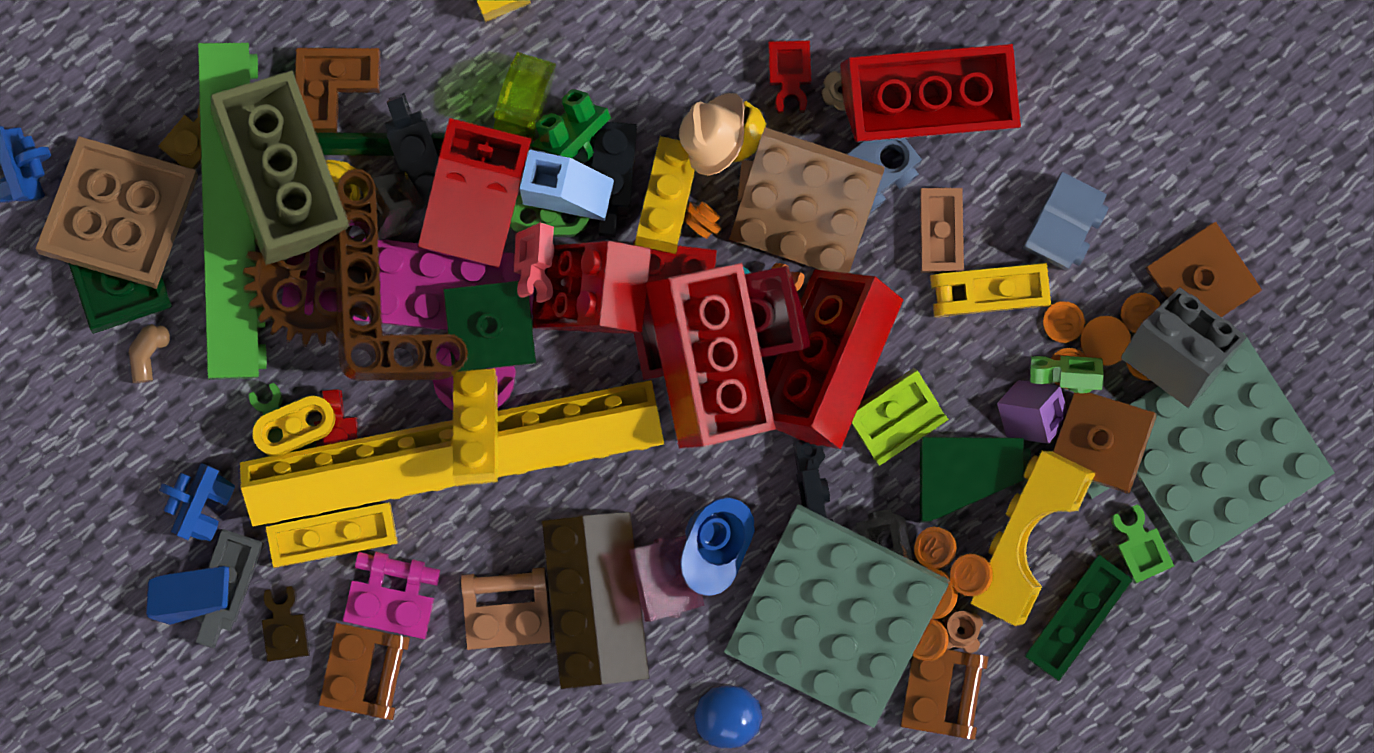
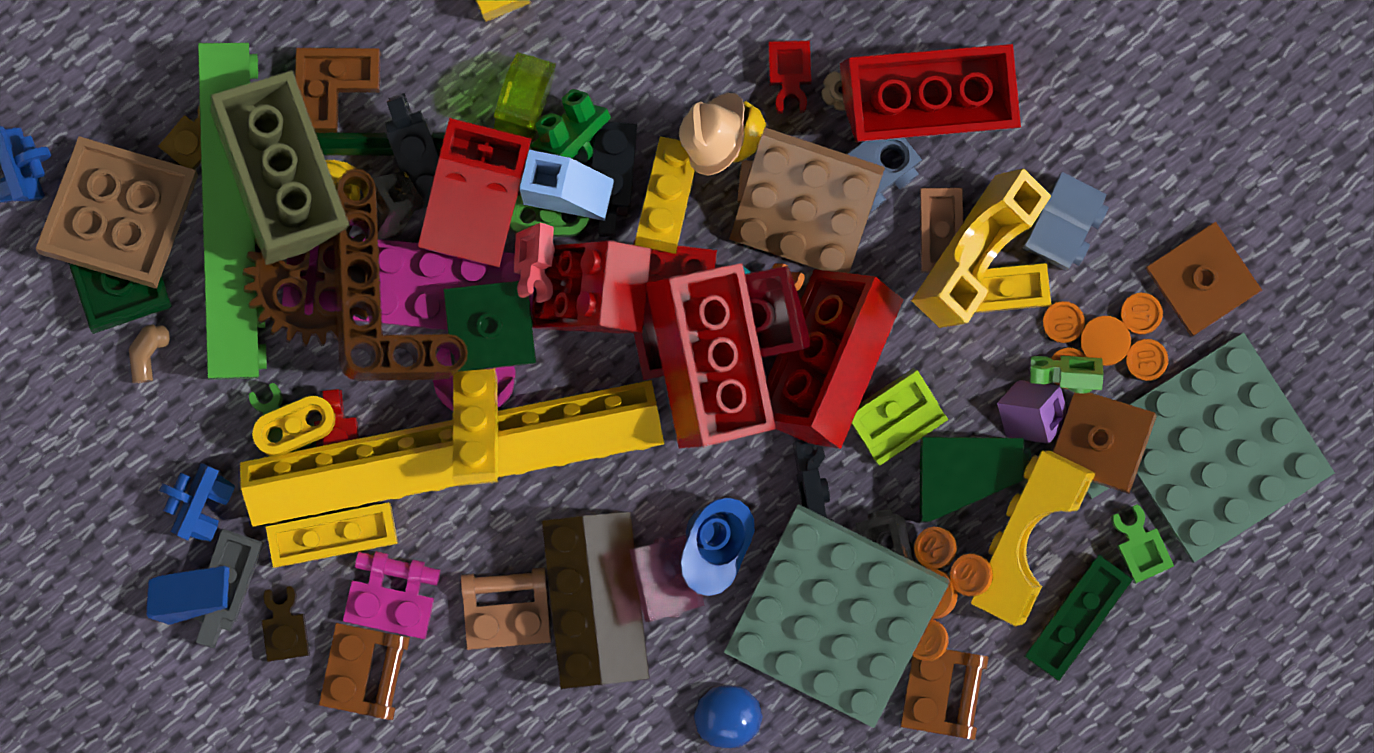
(702, 219): orange plate -> none
(956, 281): none -> yellow arch
(970, 623): nougat plate -> none
(1183, 346): dark grey slope -> none

